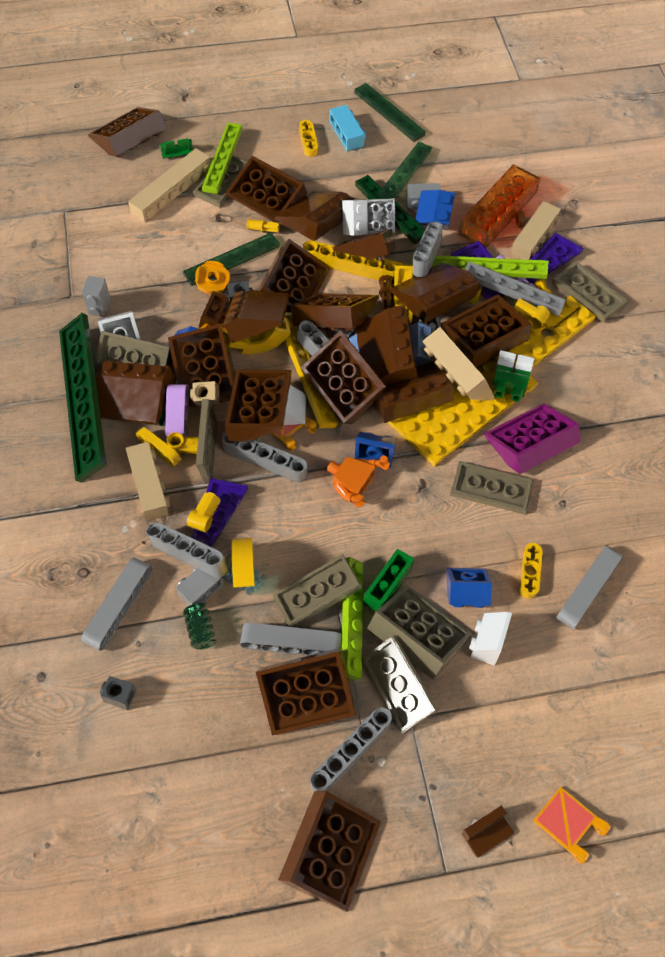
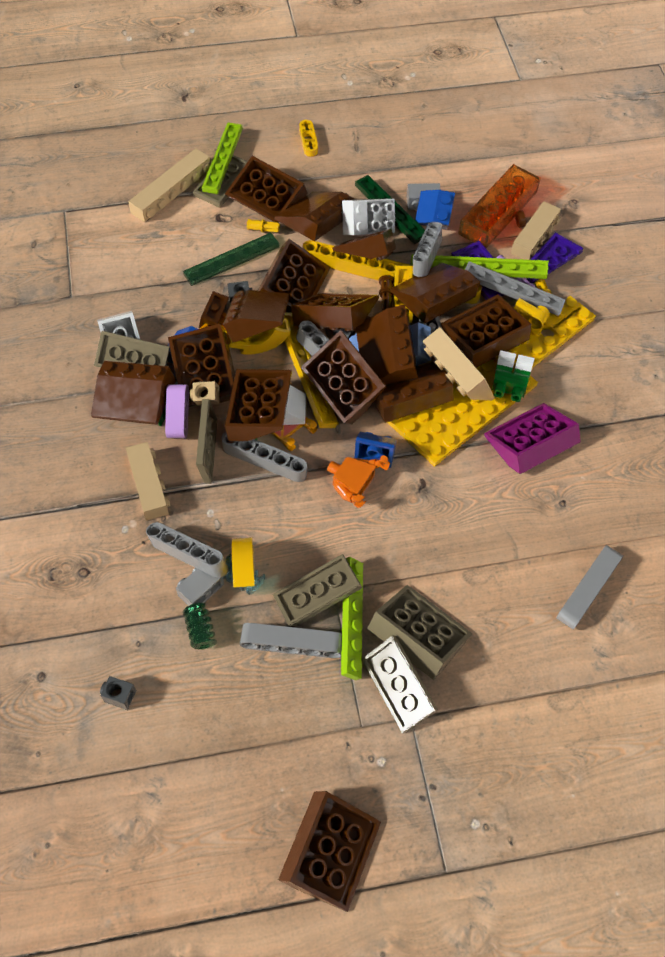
(82, 398): dark green plate -> none
(96, 296): light grey brick -> none
(116, 604): light grey beam -> none
(128, 131): reddish brown slope -> none
(161, 448): yellow beam -> none
(170, 149): green hinge -> none
(186, 444): yellow piece -> none
(202, 516): yellow piece -> none
(212, 268): light orange plate -> none
(230, 497): dark purple wing -> none
(306, 691): reddish brown slope -> none
(347, 127): medium azure brick -> none
(354, 740): light grey beam -> none
(388, 580): green brick -> none
(390, 112): clear green tile -> none
(405, 171): clear green tile -> none
(469, 587): blue slope -> none
(488, 832): reddish brown panel -> none
(490, 637): white slope -> none
(492, 487): dark tan tile -> none
(525, 577): yellow beam -> none
(568, 821): flag -> none
(589, 291): dark tan plate -> none

